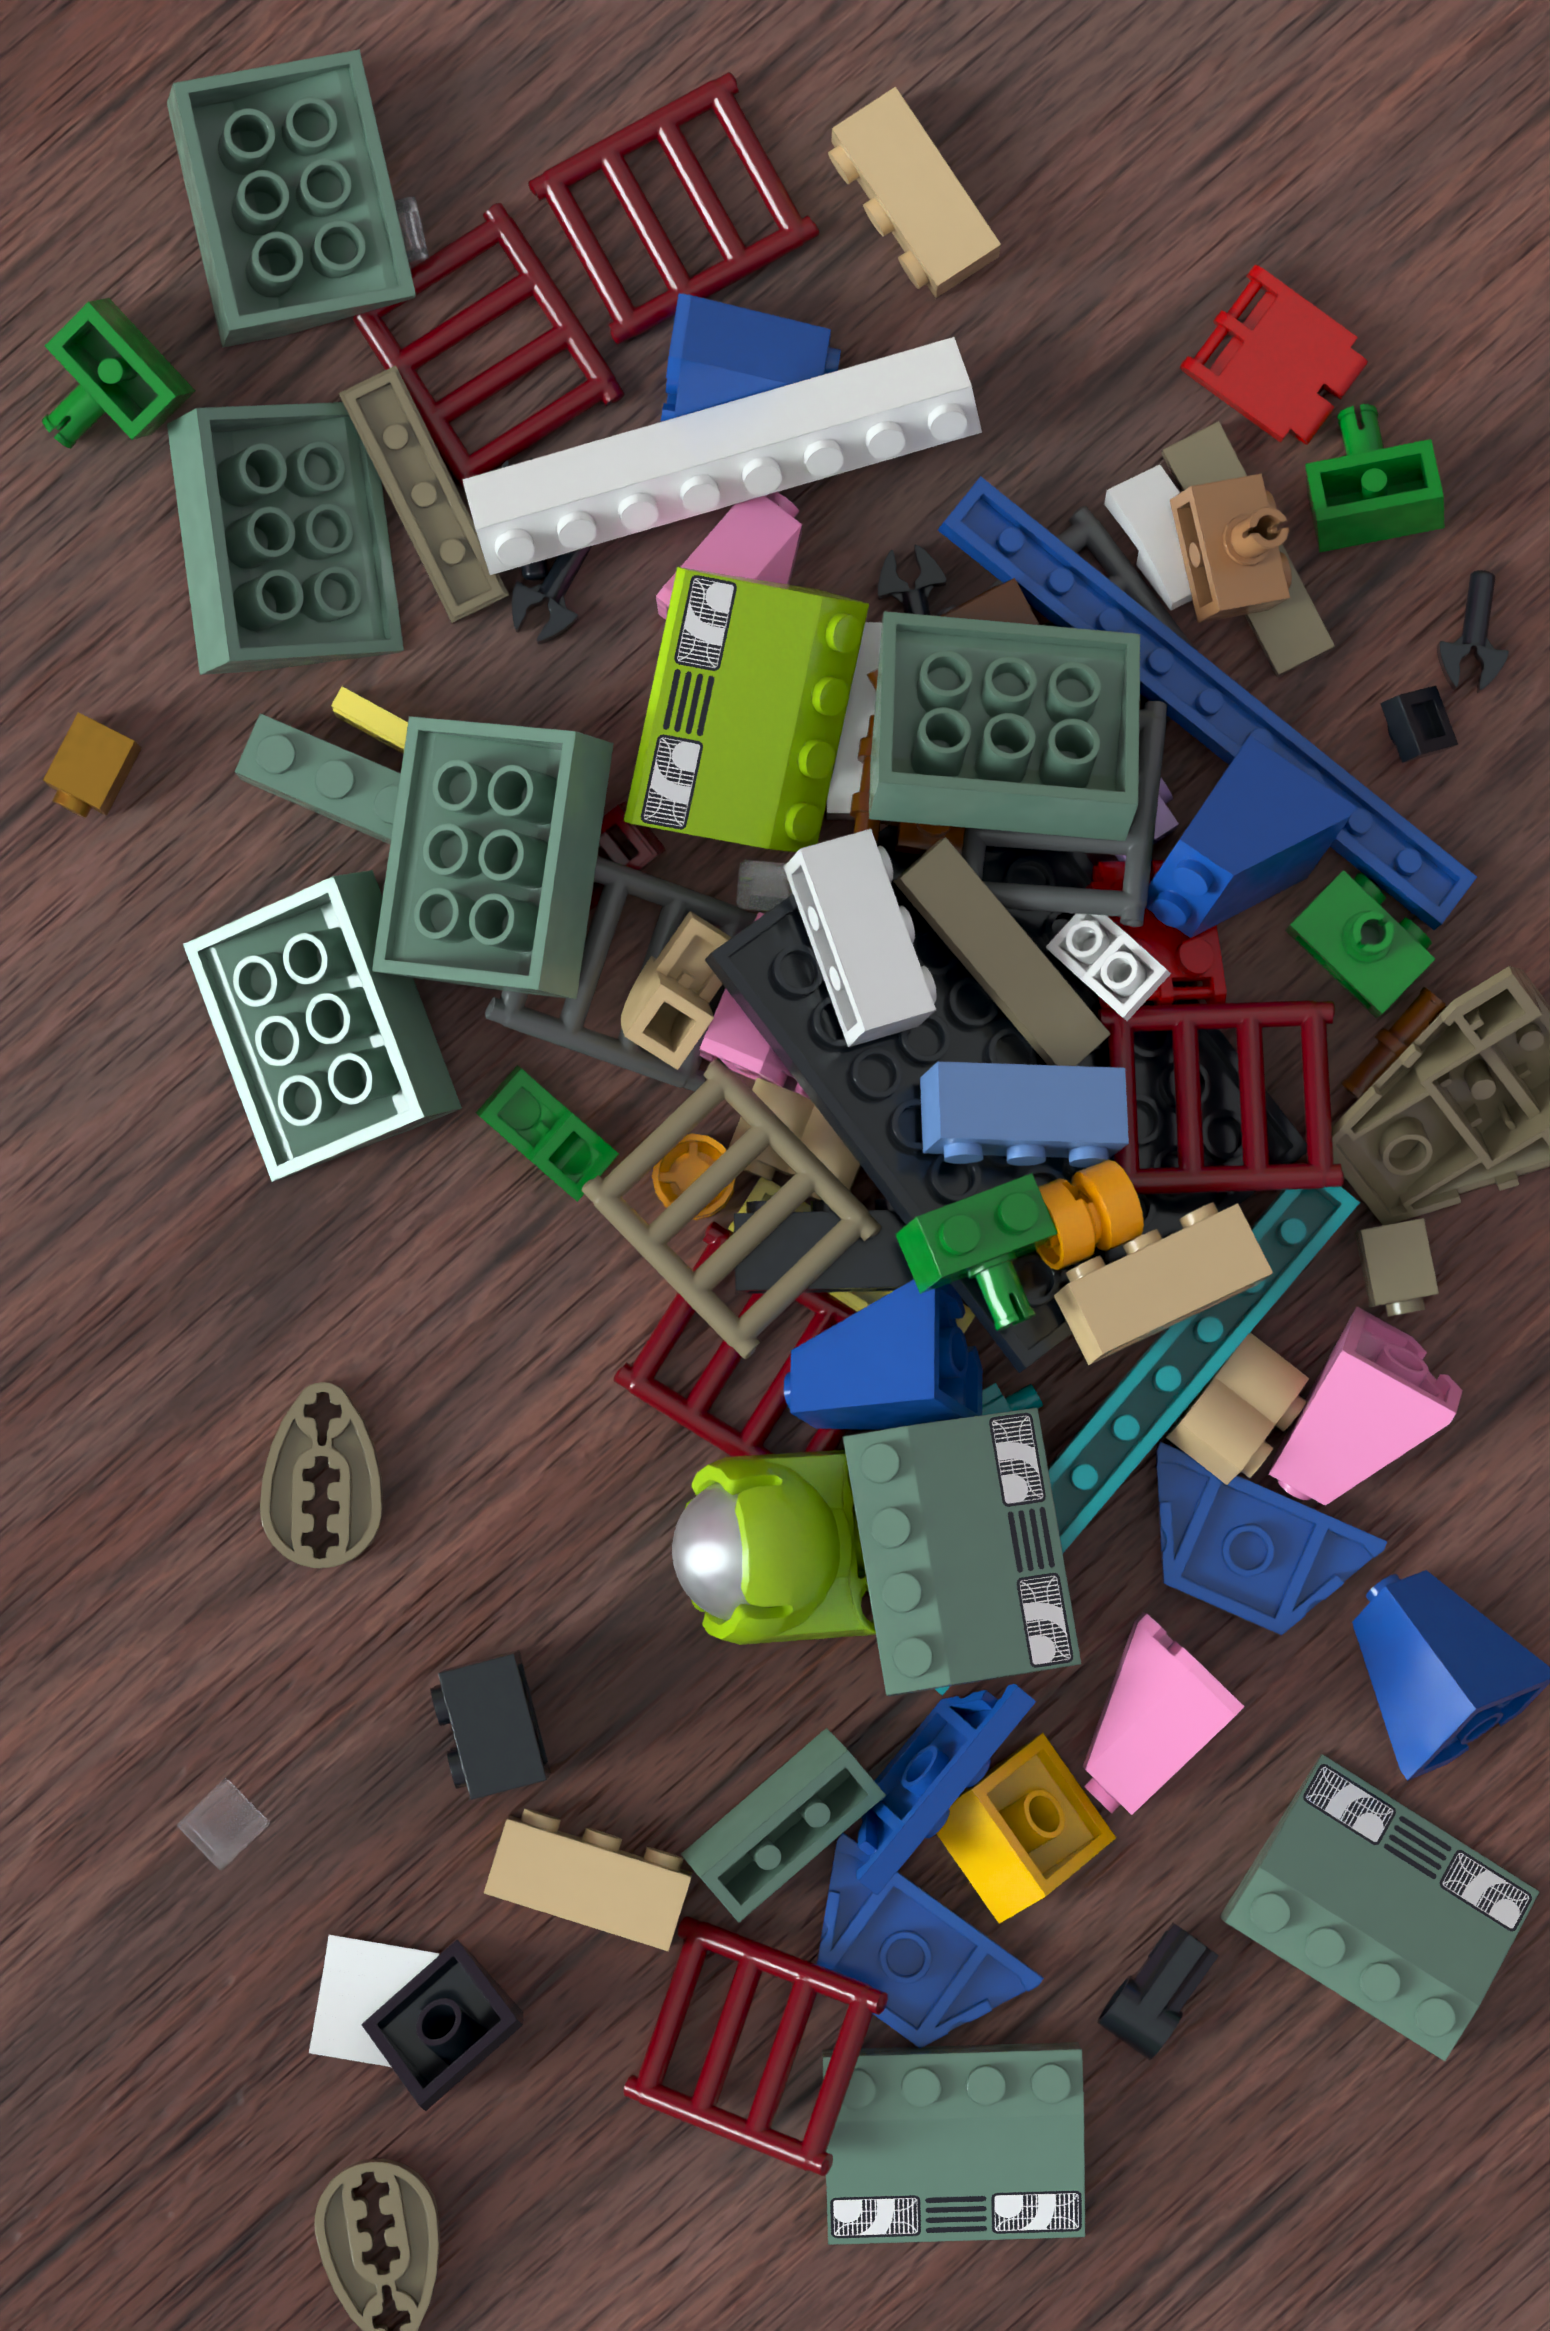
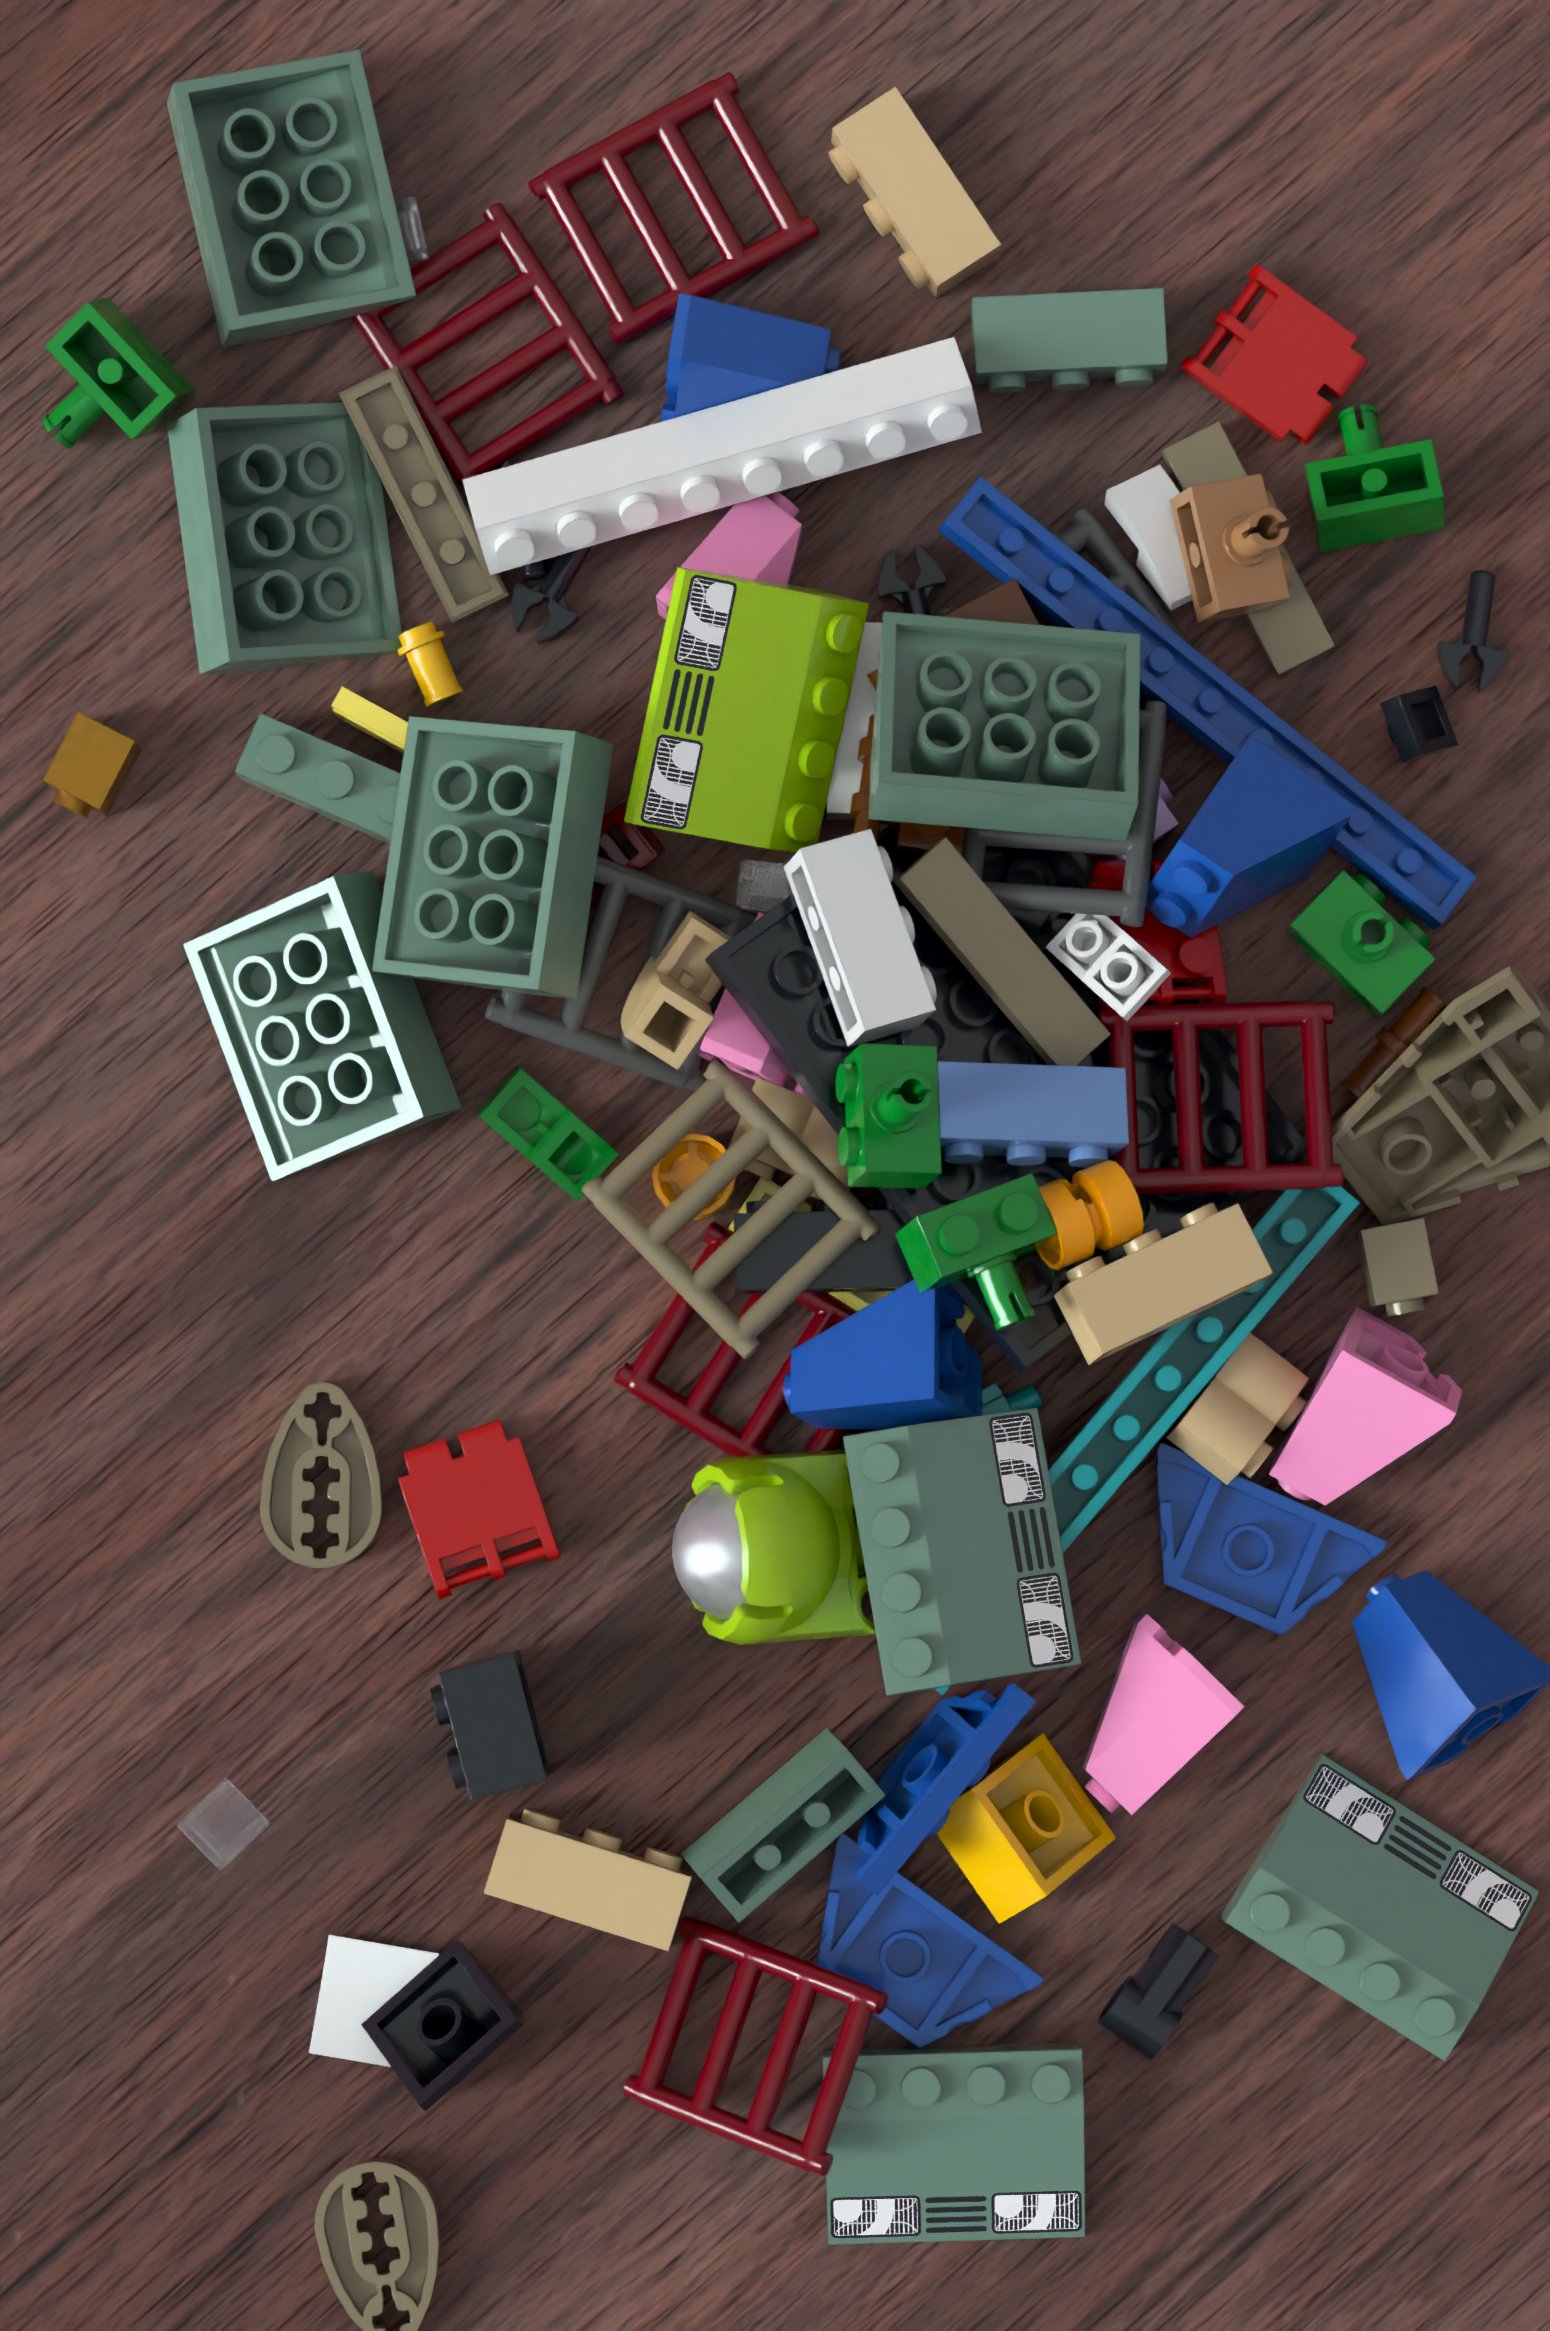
(429, 663): none -> yellow pin
(475, 1506): none -> red plate
(890, 1116): none -> green brick
(1068, 339): none -> sand green brick

